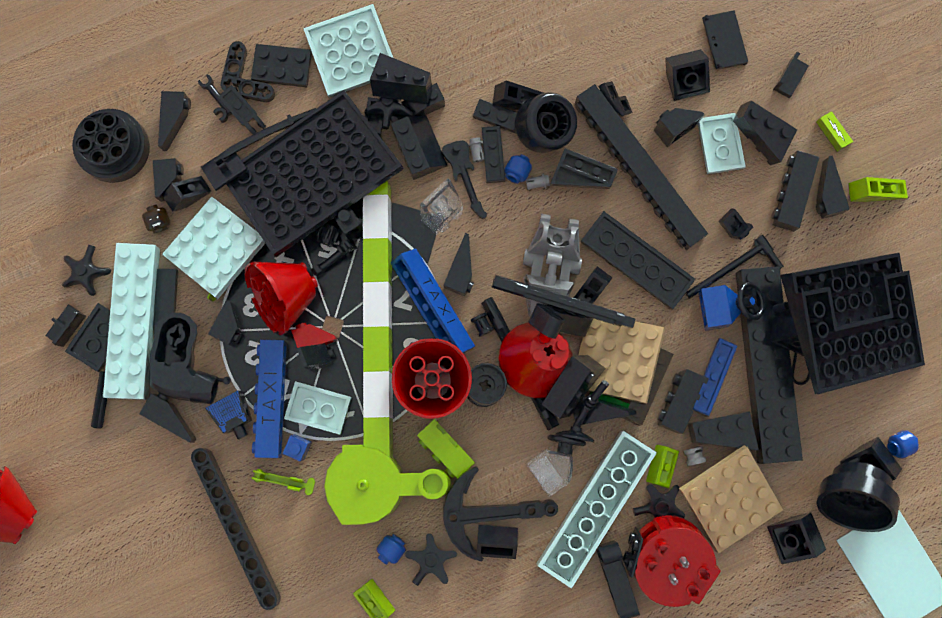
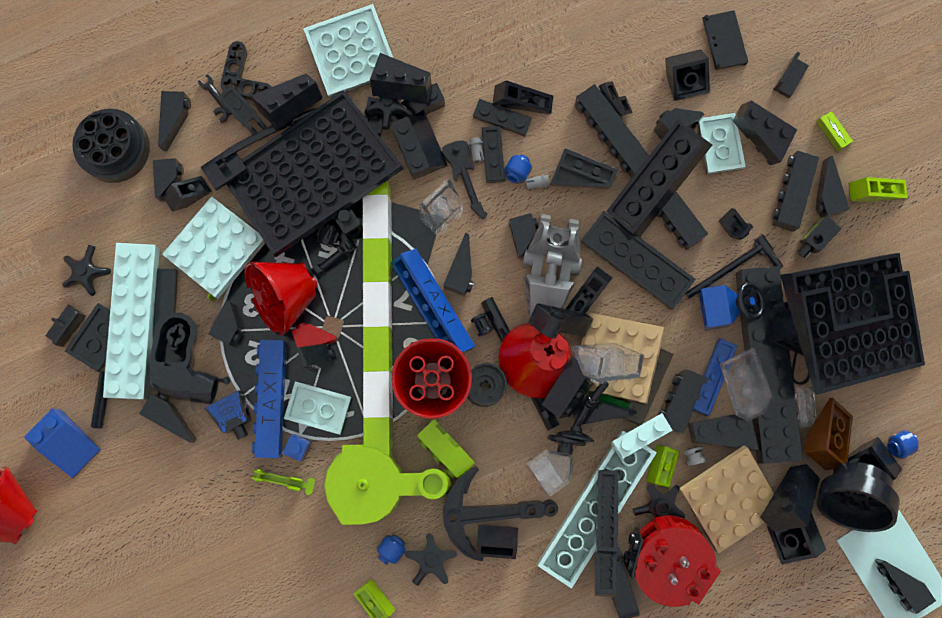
(62, 442): none -> blue slope
(156, 219): dark brown head -> none
(244, 533): black beam -> none
(281, 65): black plate -> none
(287, 99): none -> black wedge
(523, 231): none -> black slope
(546, 122): black wheel -> none
(562, 301): black piece -> none
(606, 534): none -> black slope
(608, 362): none -> clear slope
(641, 436): none -> light aqua plate
(659, 178): none -> black arch
(747, 384): none -> clear slope
(792, 500): none -> black wedge
(805, 406): none -> clear bracket
(823, 231): none -> black torso
(830, 436): none -> reddish brown slope
(911, 591): none -> black slope

